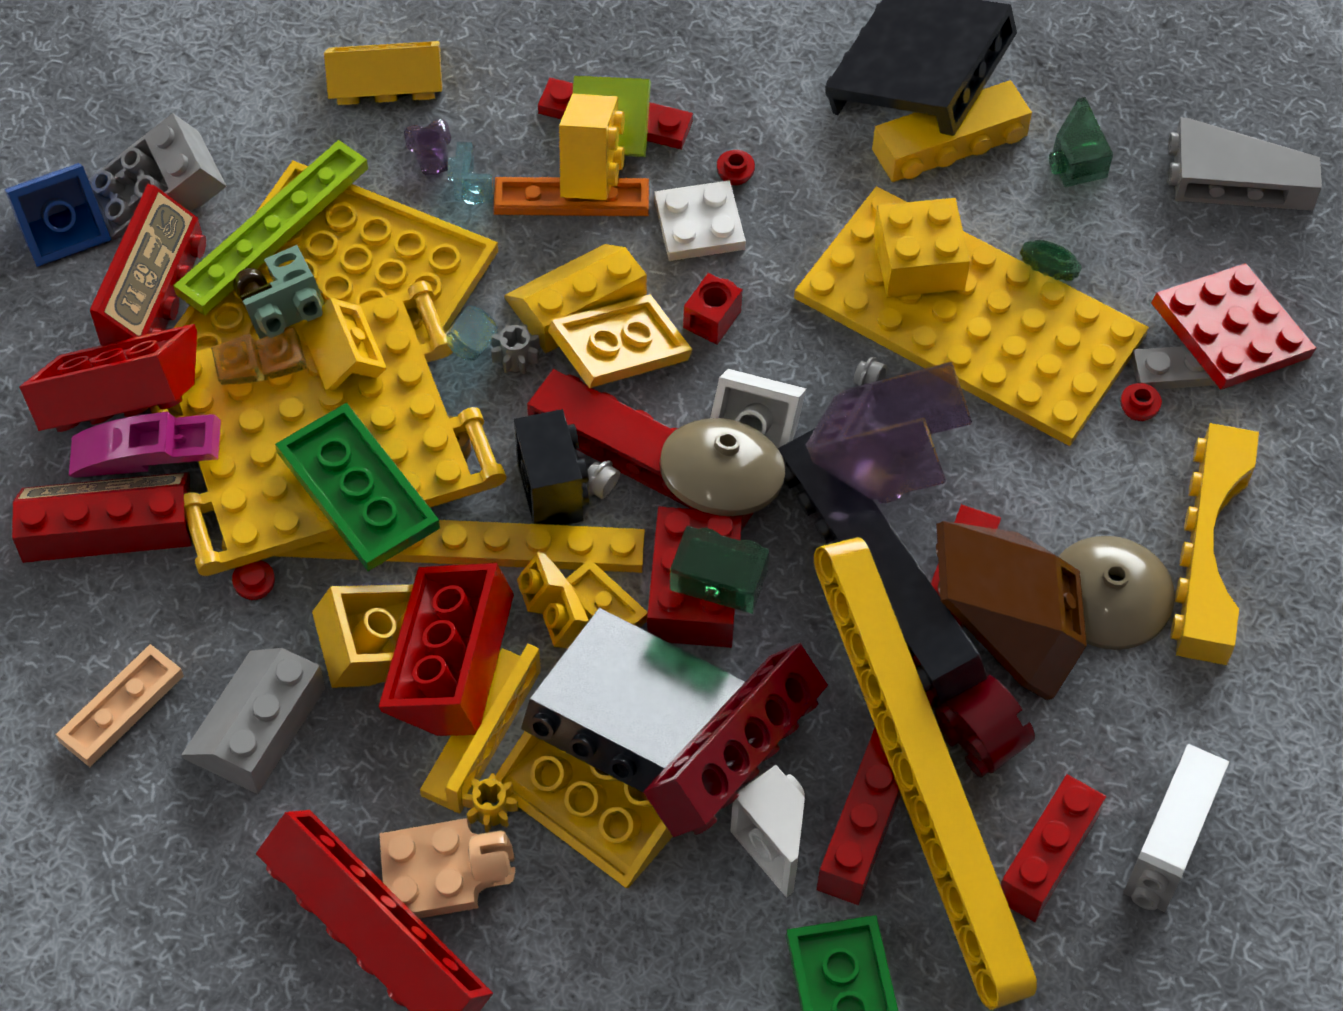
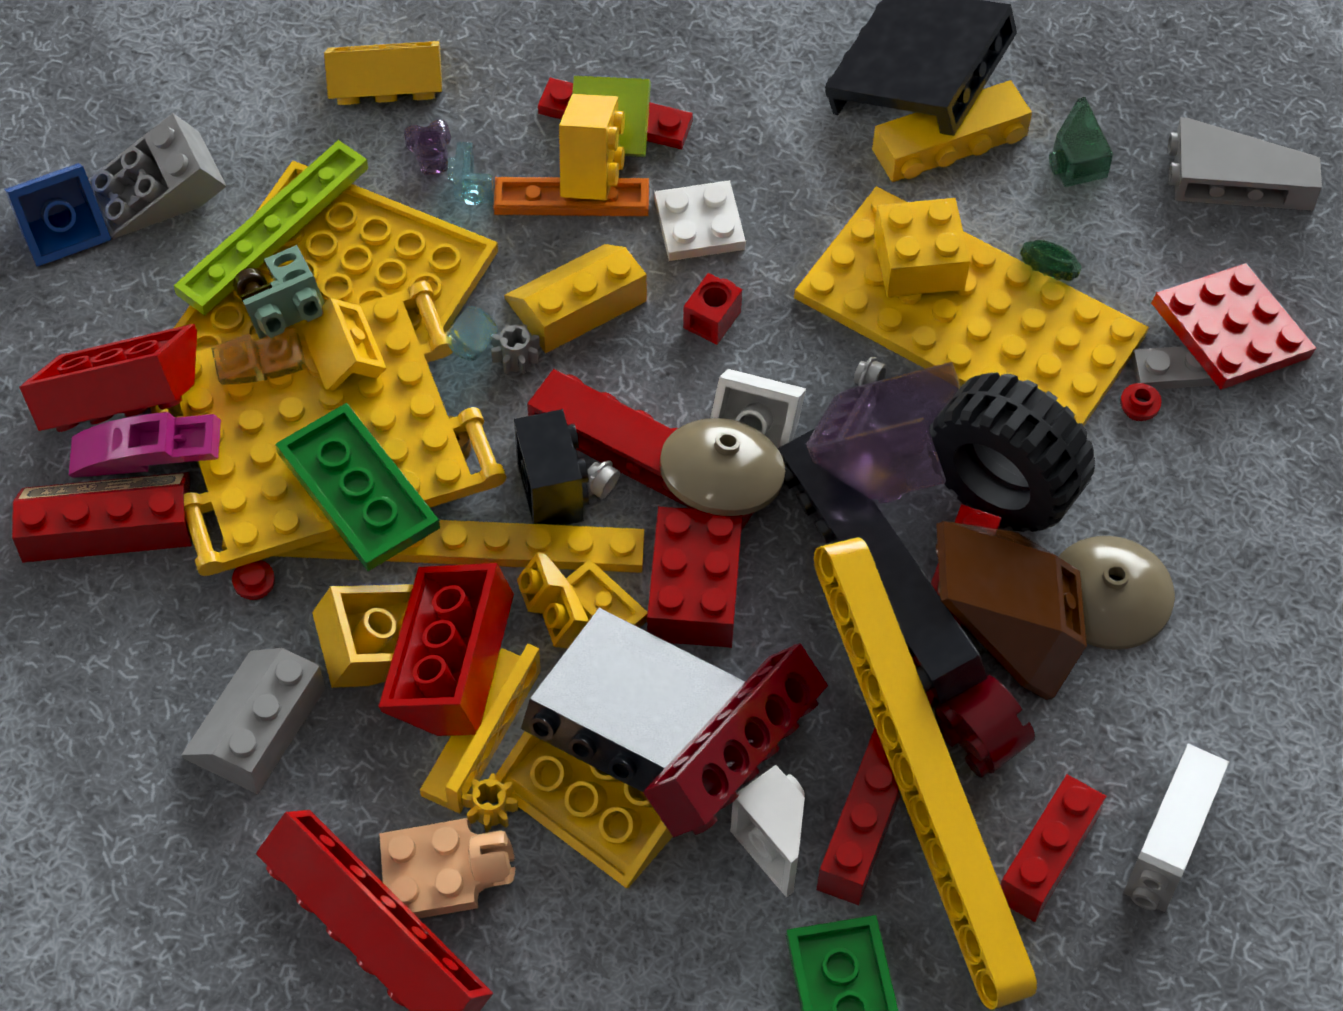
(119, 705): light nougat plate -> none
(150, 259): slope -> none
(619, 340): yellow plate -> none
(719, 569): clear green brick -> none
(736, 174): red plate -> none
(1012, 451): none -> black tyre
(1208, 612): yellow arch -> none

